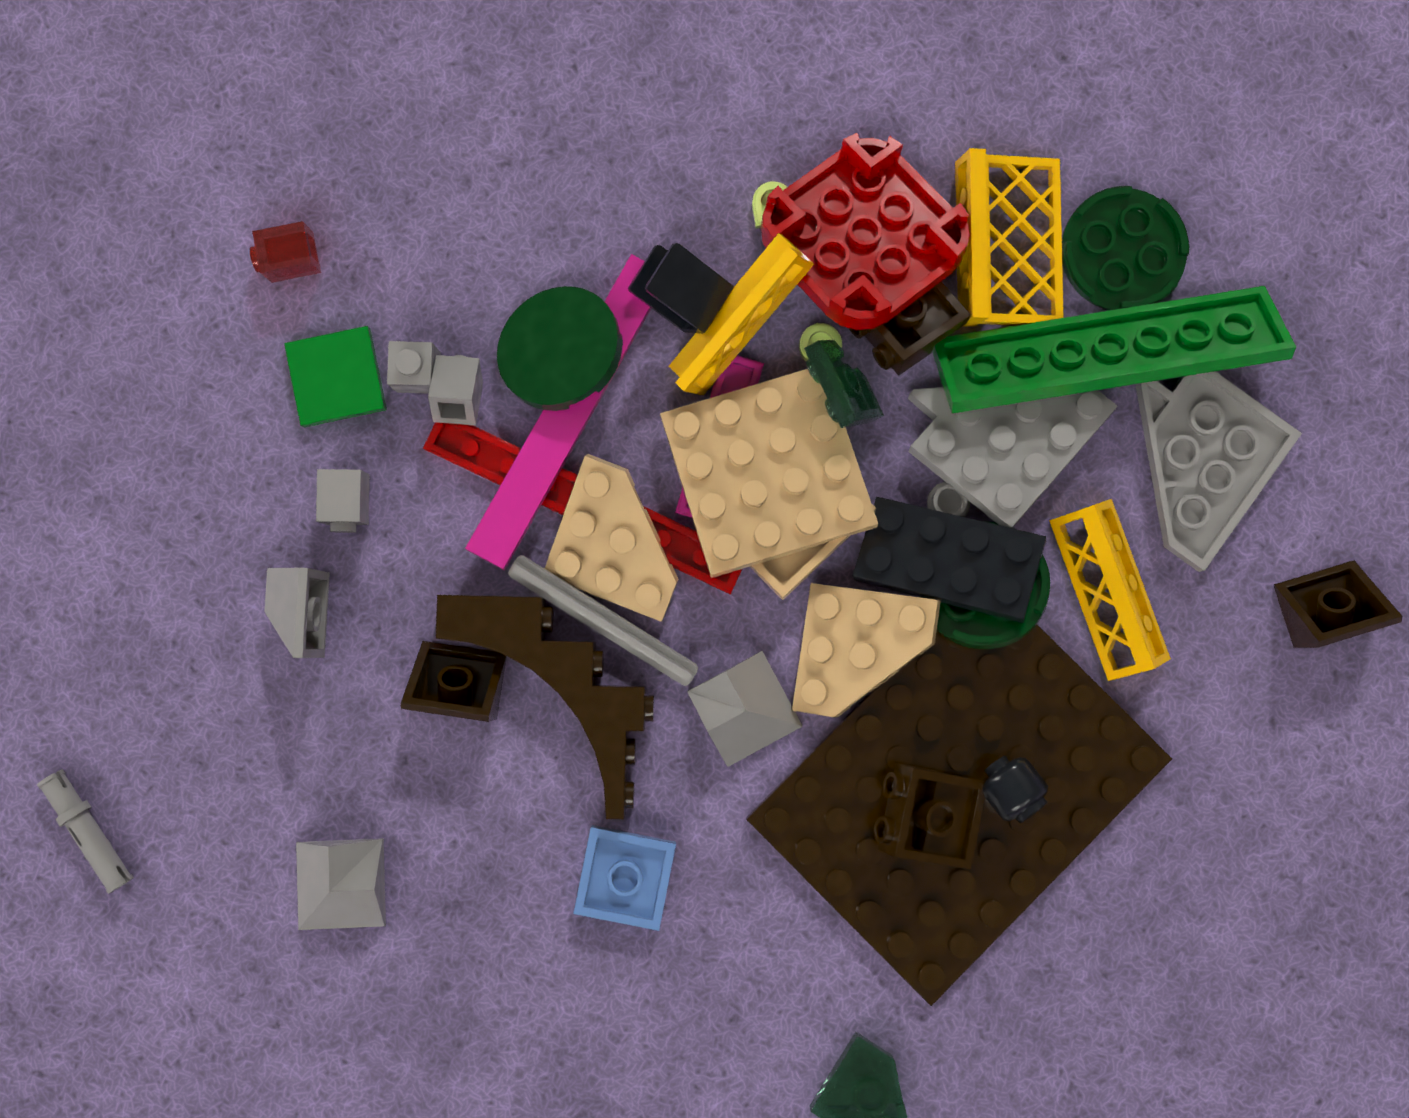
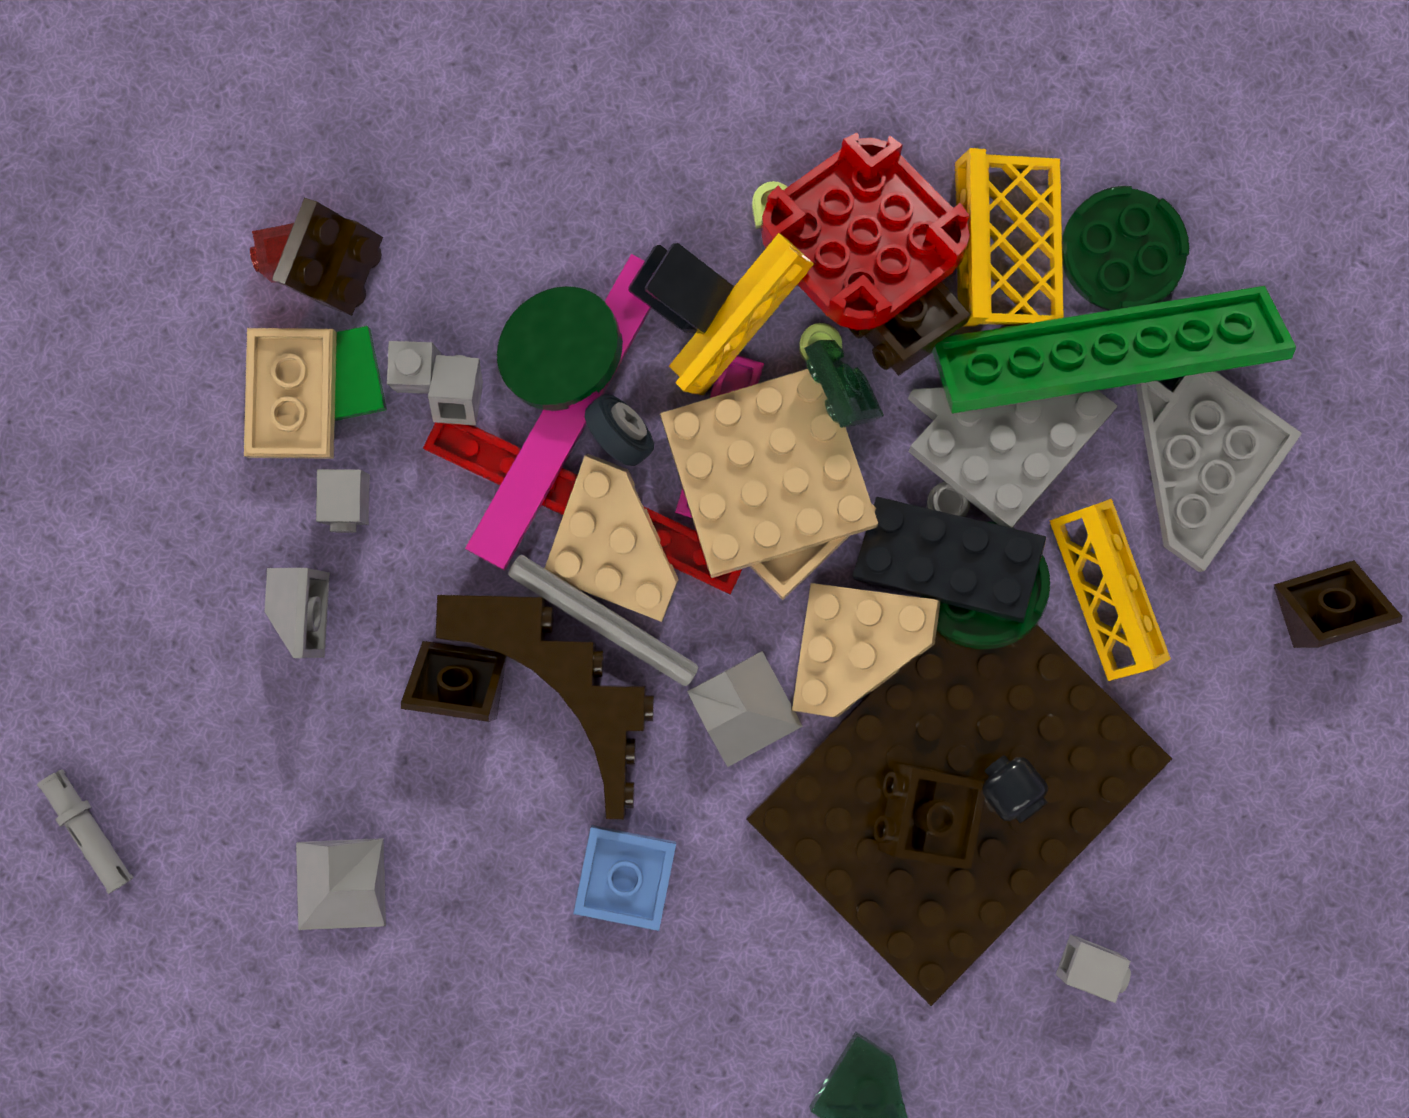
(290, 393): none -> tan tile
(328, 257): none -> dark brown plate
(619, 430): none -> black wheel
(1094, 969): none -> light grey brick

